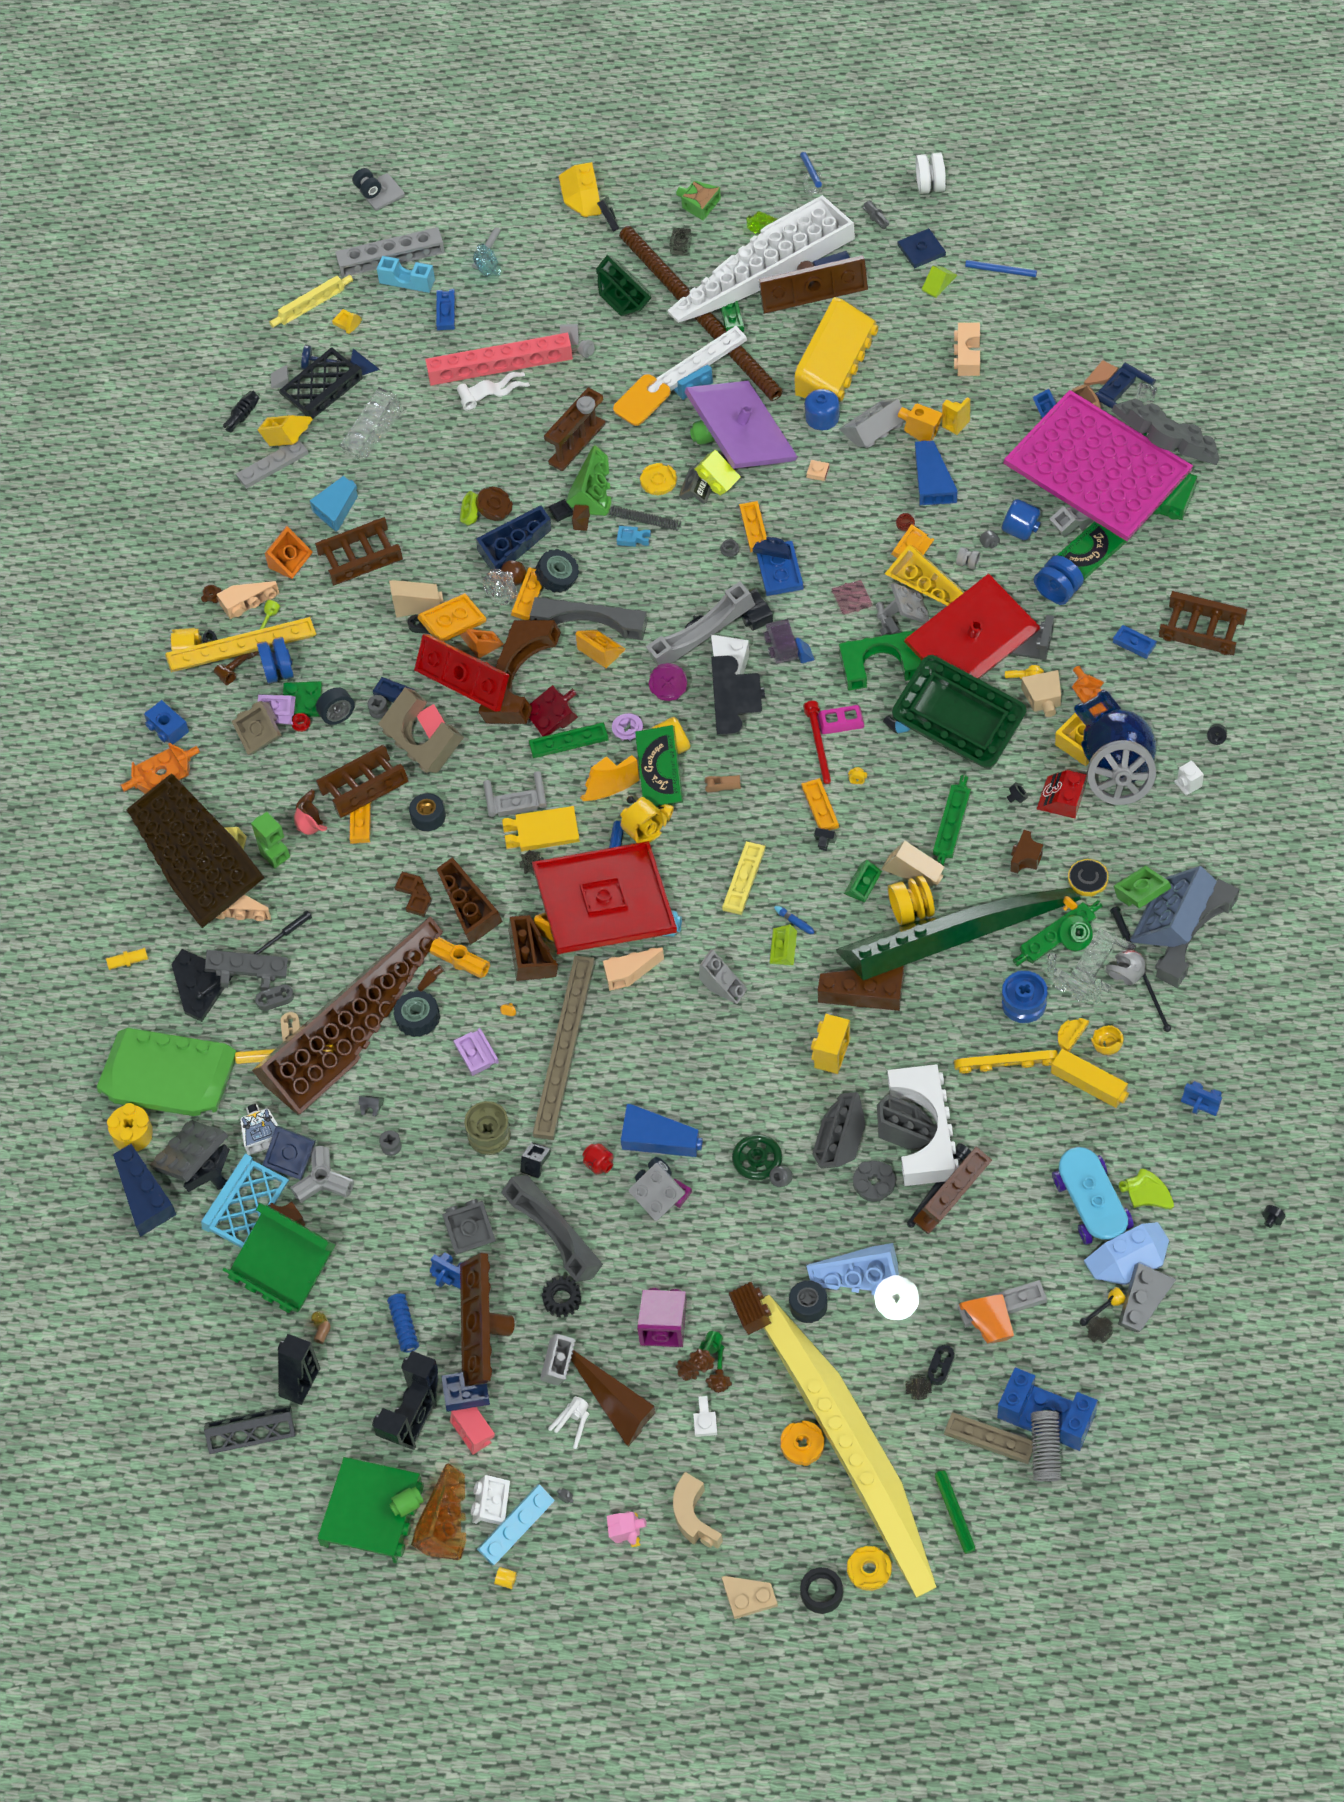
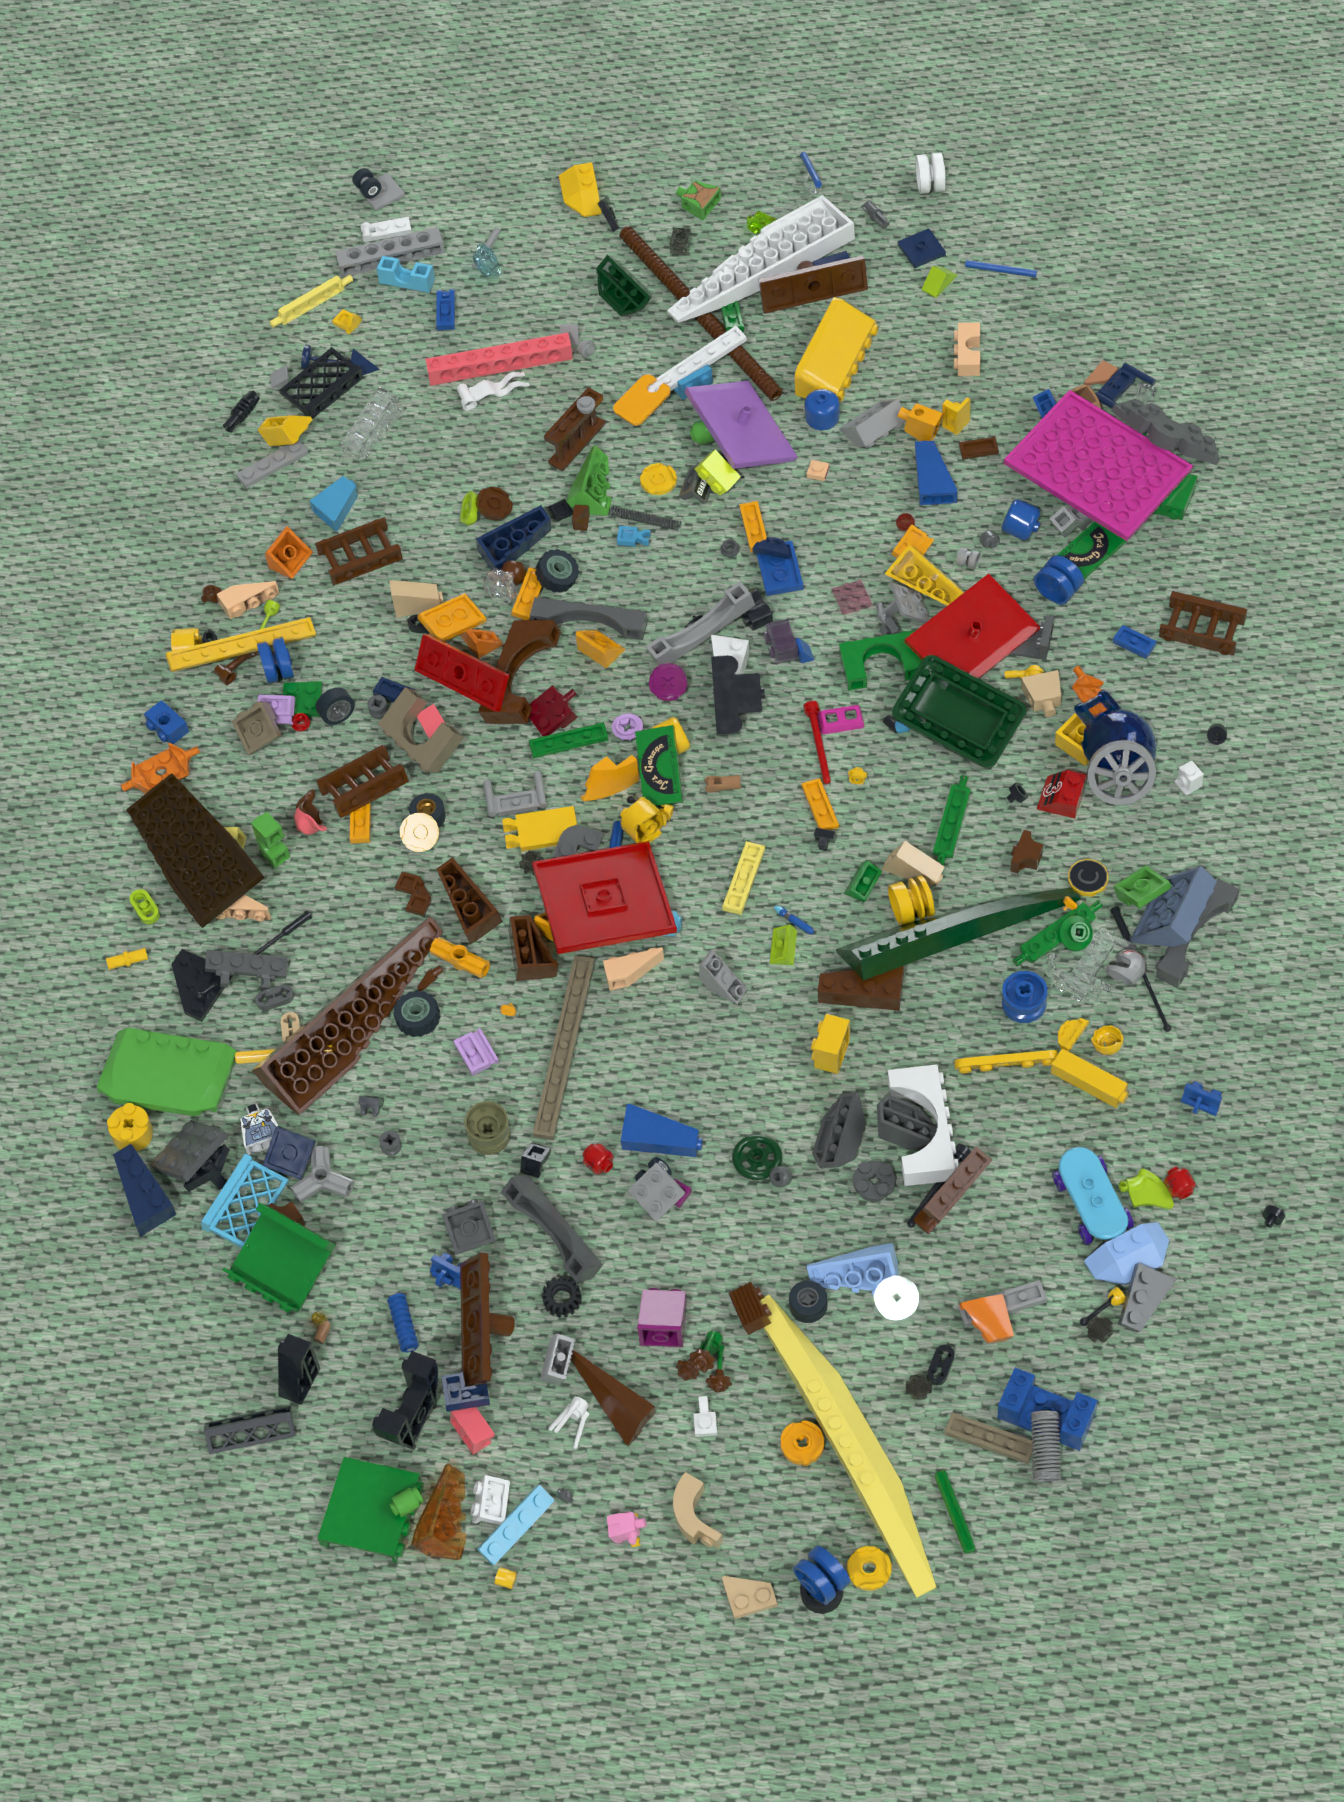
(144, 908): none -> lime plate
(385, 229): none -> white plate
(419, 832): none -> tile
(576, 837): none -> dark grey plate
(821, 1575): none -> blue wheel
(978, 448): none -> reddish brown tile
(1179, 1183): none -> red head

